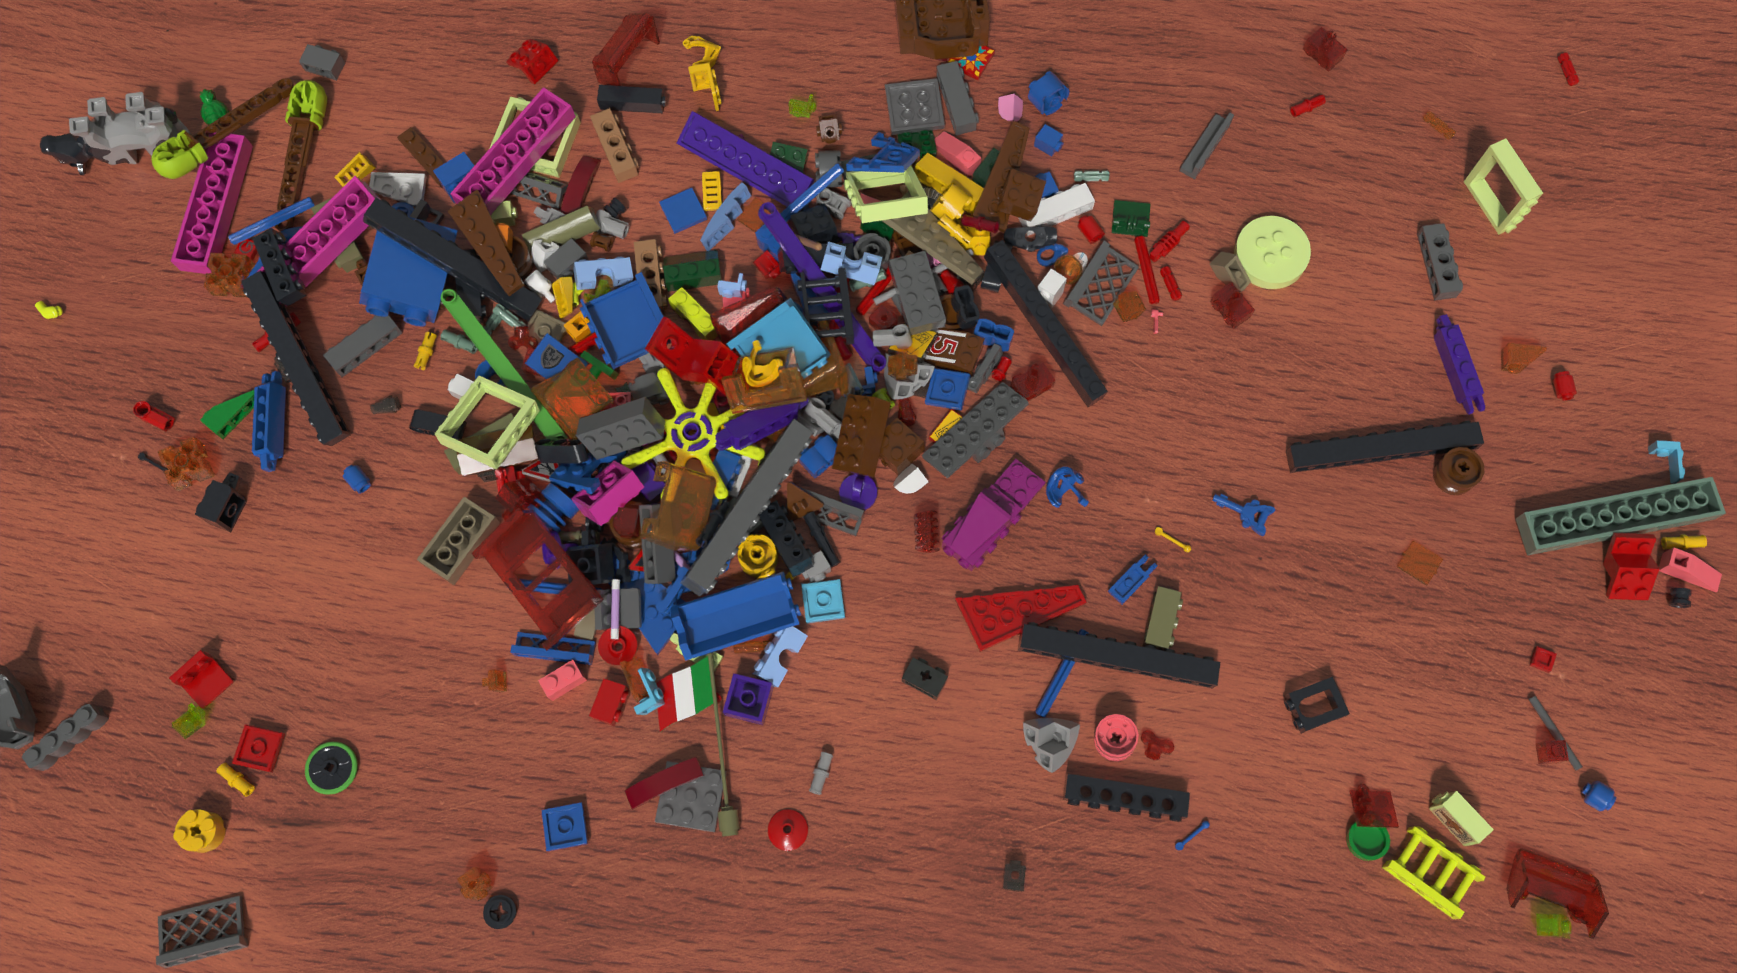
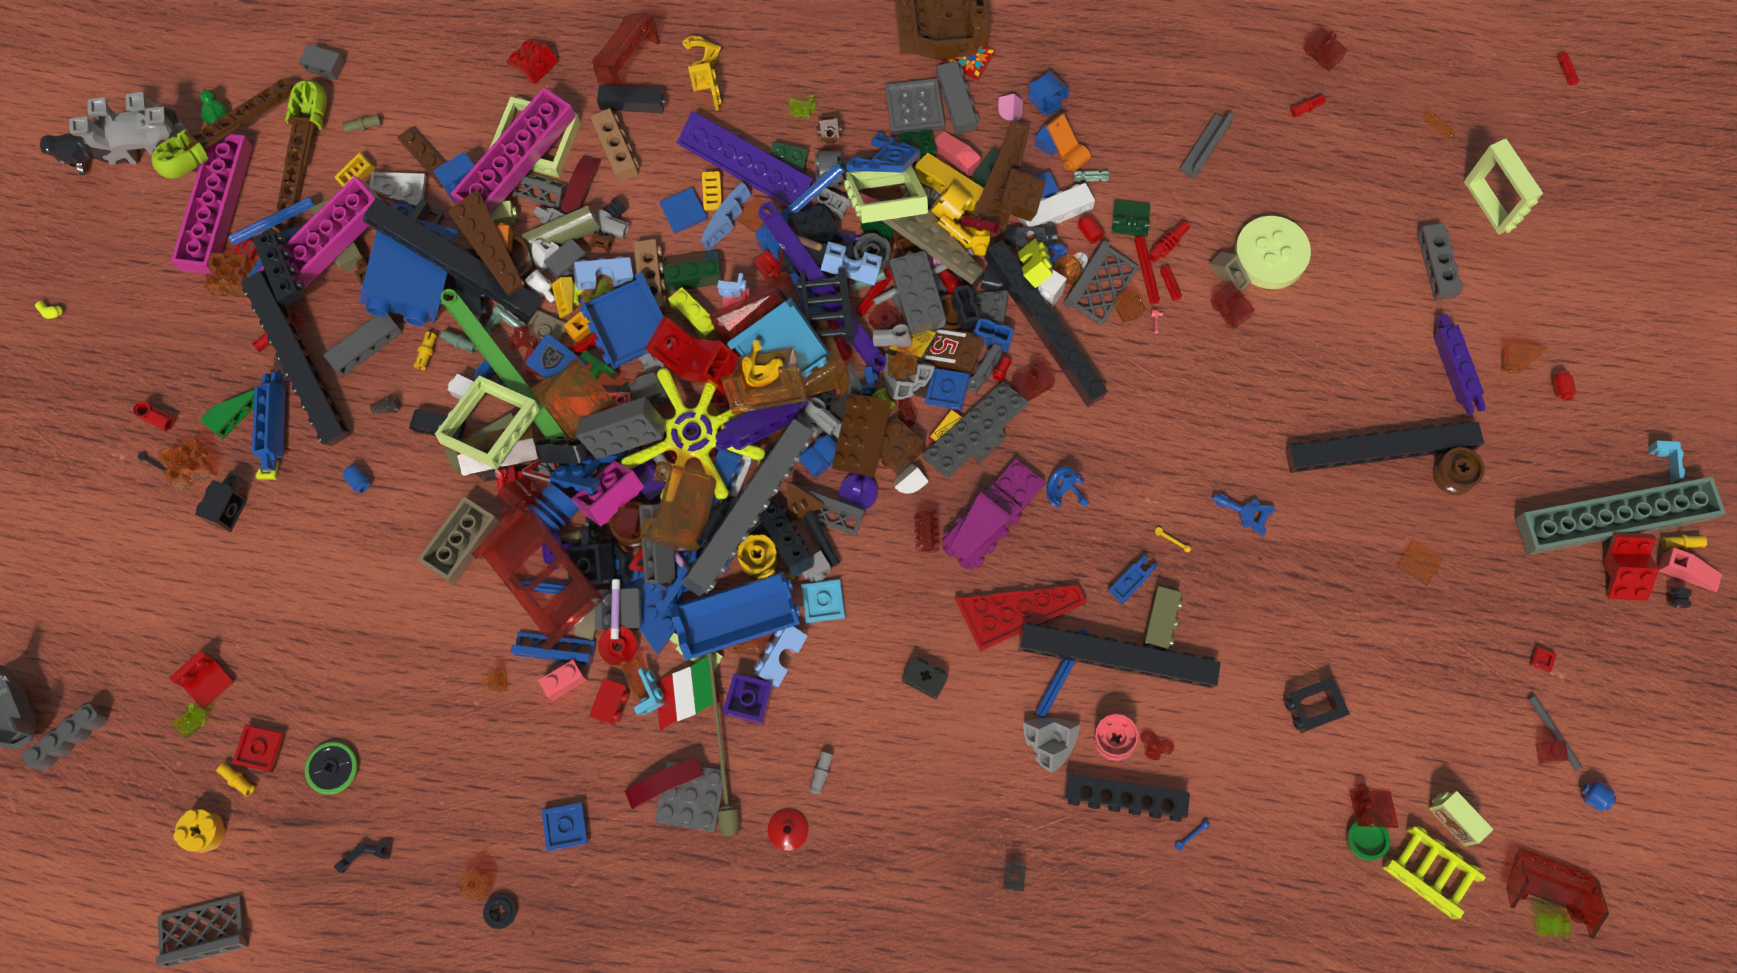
(262, 474): none -> neon yellow tile
(361, 123): none -> olive pin
(377, 850): none -> black piece
(992, 305): none -> dark grey hinge
(1036, 262): none -> neon yellow arch
(1072, 153): none -> orange door

